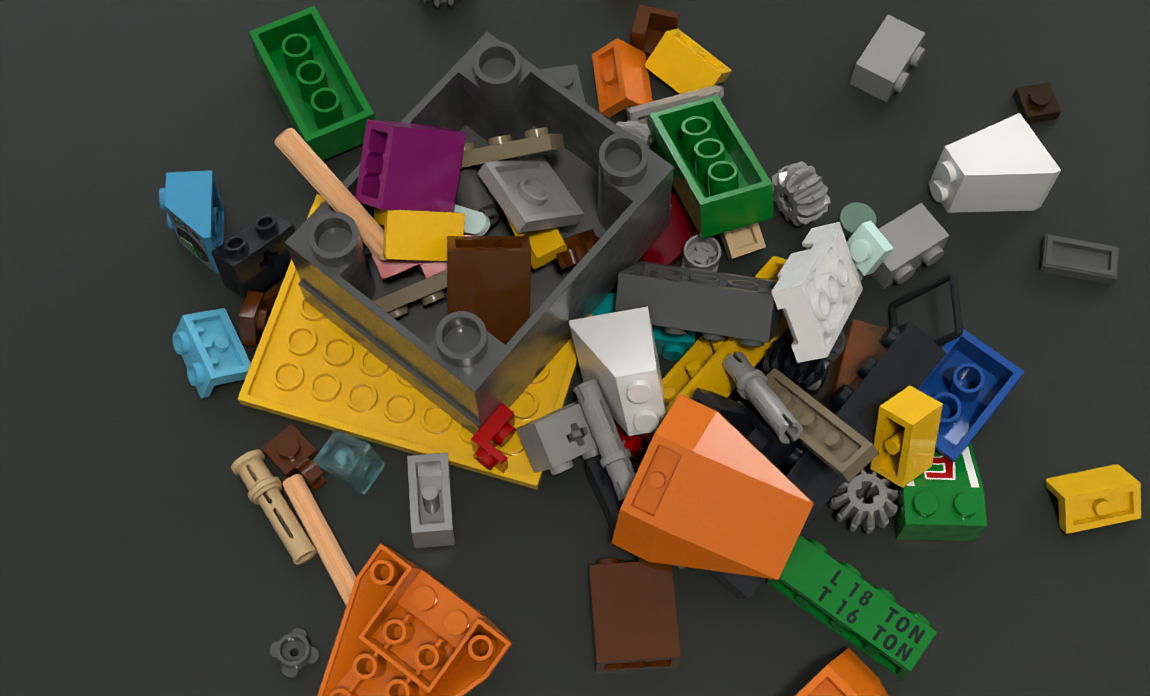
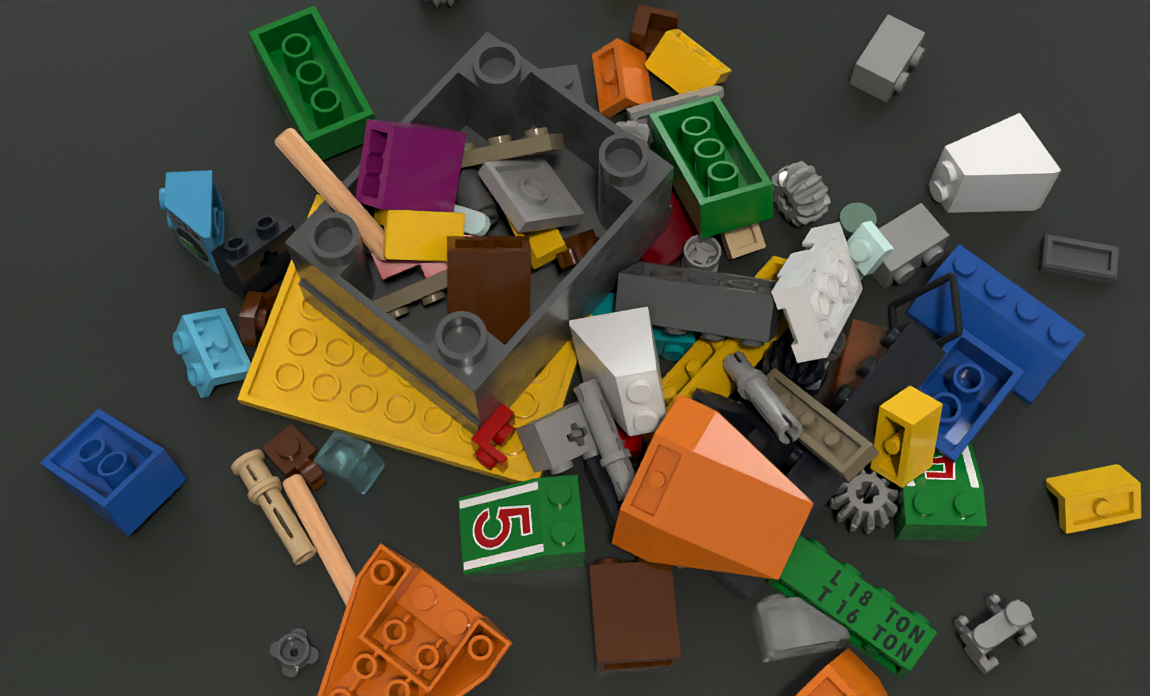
(114, 471): none -> blue slope
(430, 500): light grey brick -> none
(522, 527): none -> green slope
(794, 629): none -> clear slope
(988, 635): none -> light grey piece
(1001, 318): none -> blue slope
(1037, 103): dark brown plate -> none

